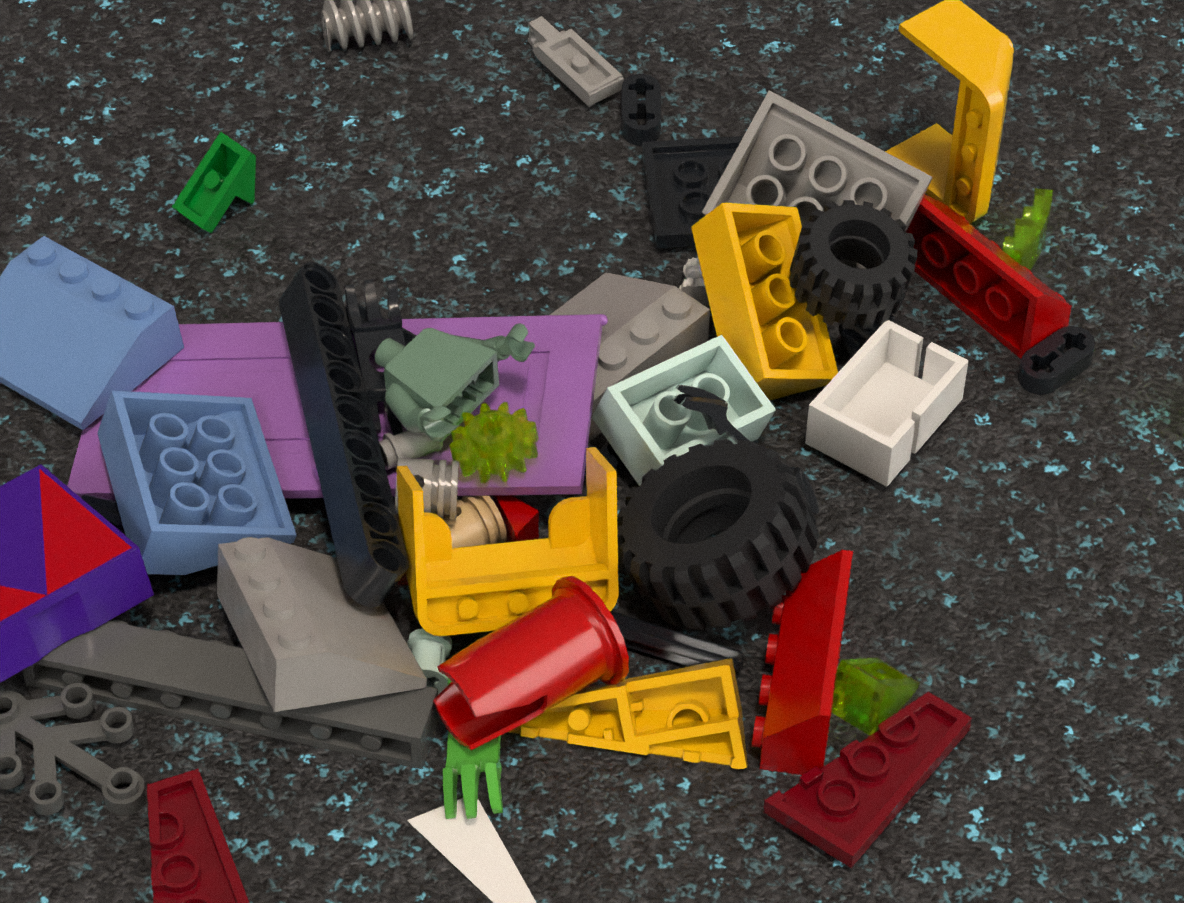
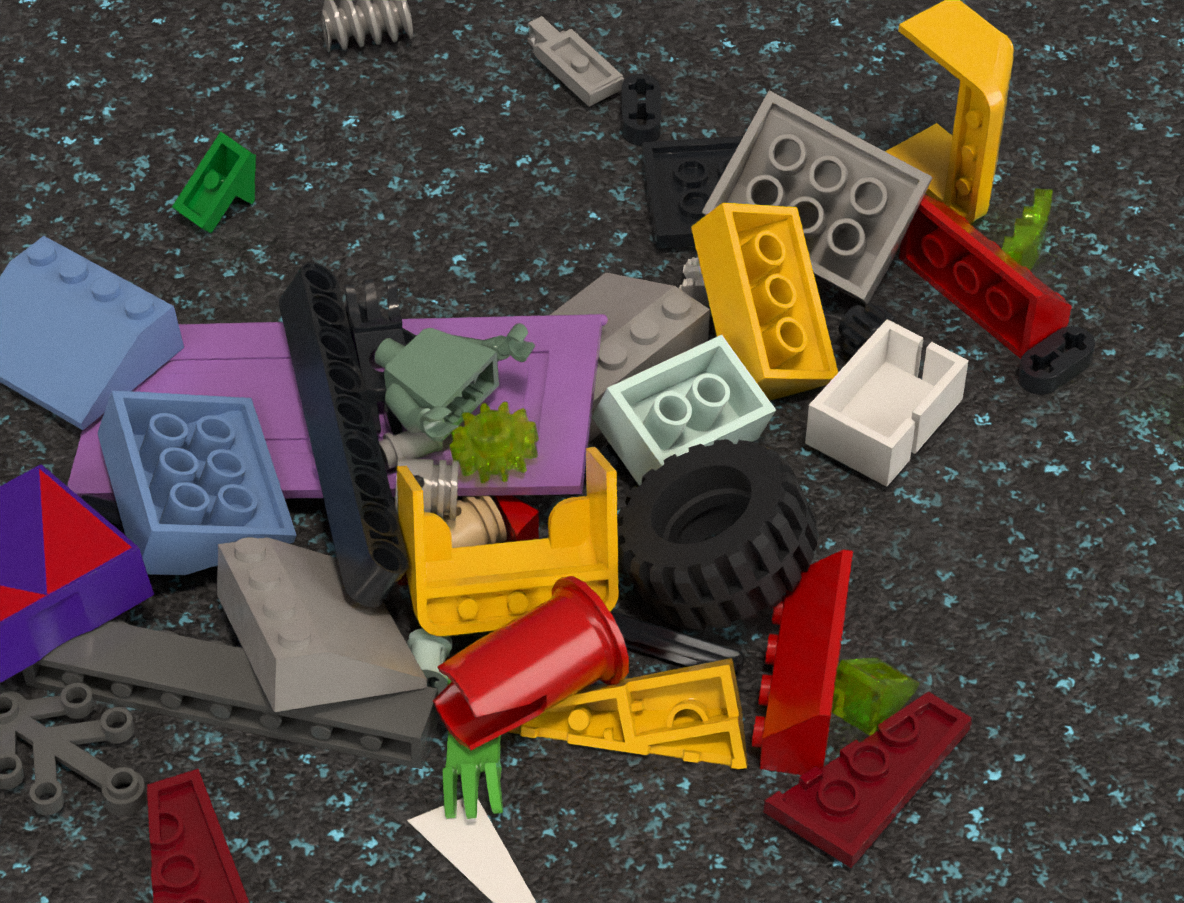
(714, 412): black piece -> none
(859, 236): black tyre -> none

